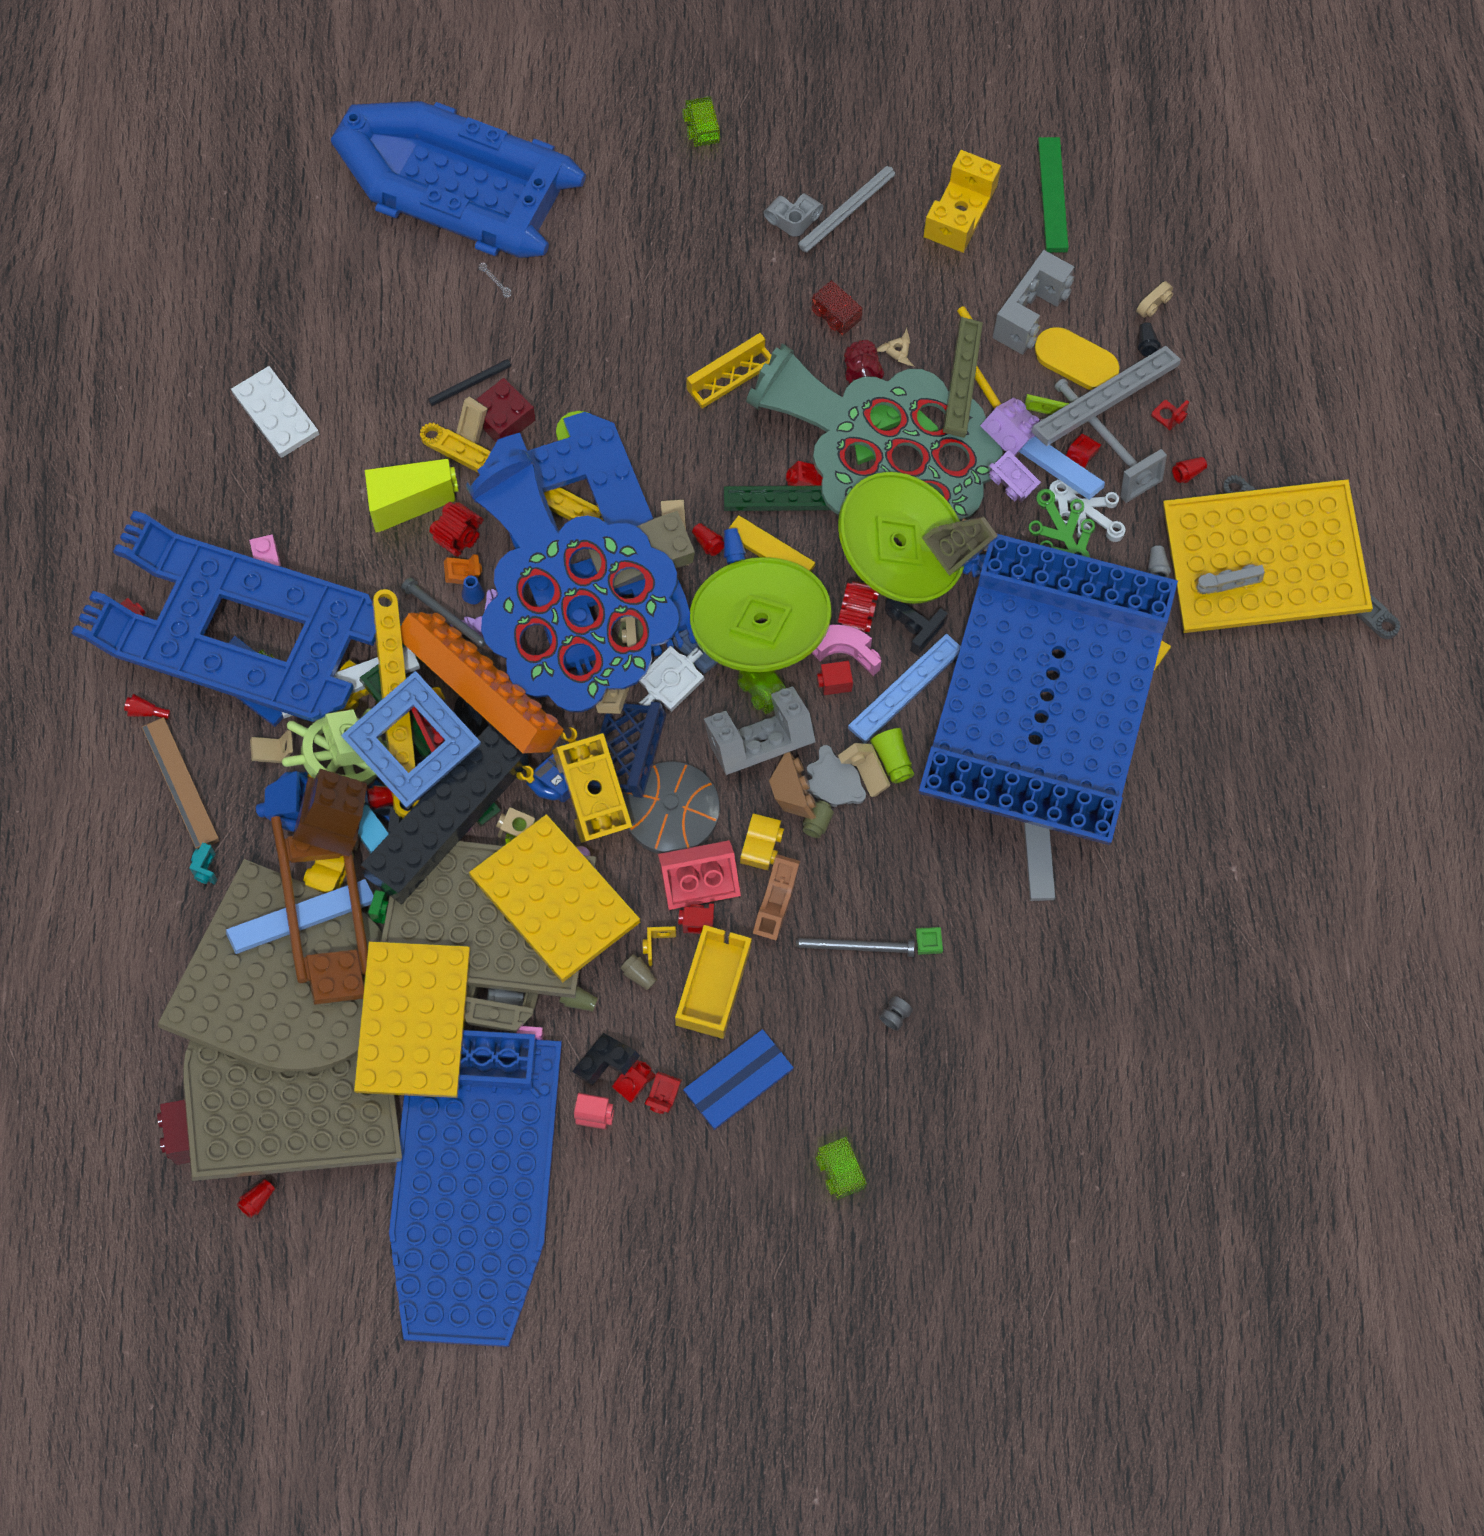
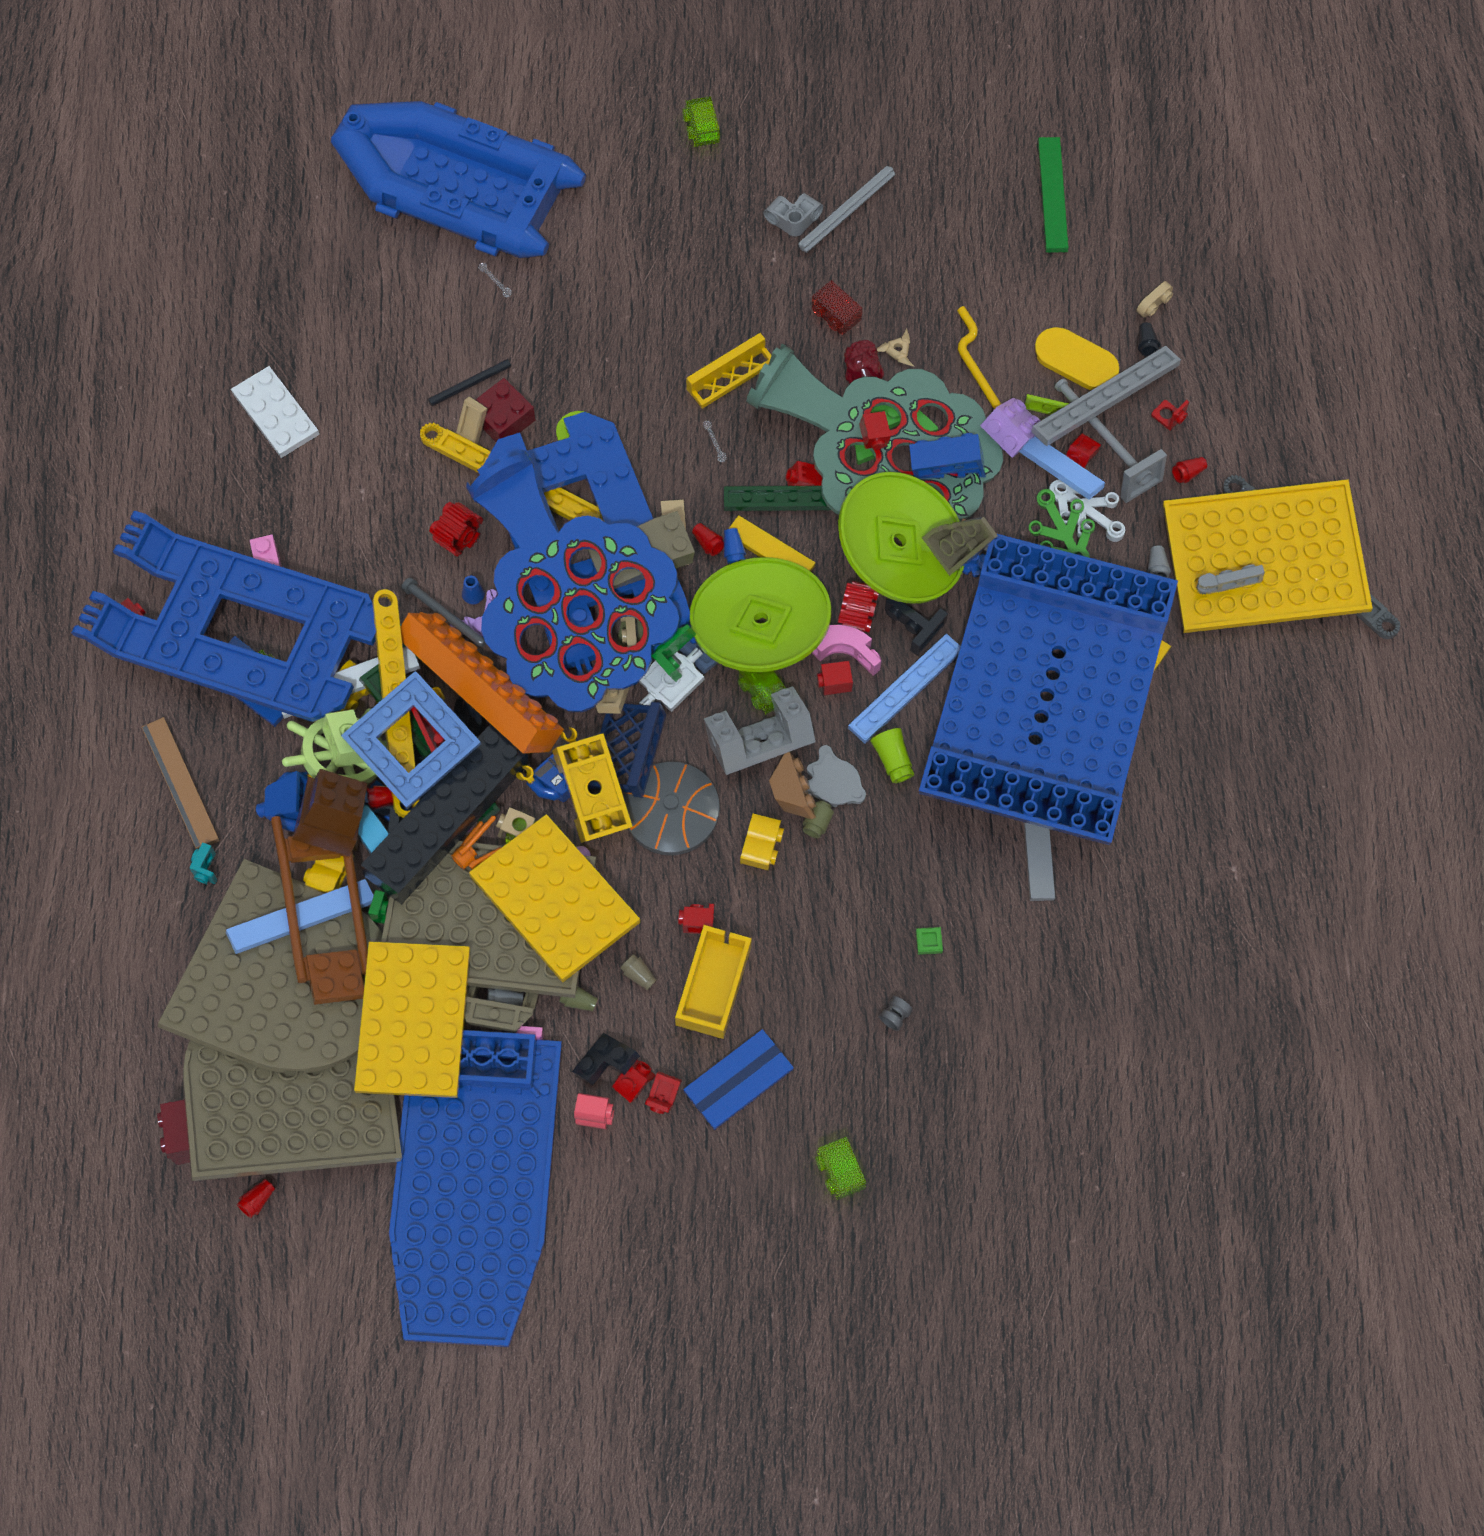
(140, 707): red cone -> none
(271, 749): tan bracket -> none
(408, 491): neon yellow slope -> none
(458, 569): orange bracket -> none
(465, 854): none -> orange plant
(653, 932): yellow bracket -> none
(665, 651): none -> green bracket
(699, 874): coral slope -> none
(721, 456): none -> clear hinge
(777, 897): nougat arch -> none
(857, 945): flat silver bar -> none
(868, 765): tan bracket -> none
(875, 430): none -> red brick
(947, 456): none -> blue wedge
(962, 377): olive tile -> none
(971, 186): yellow plate -> none
(1014, 476): lavender bracket -> none
(1047, 279): light grey plate -> none

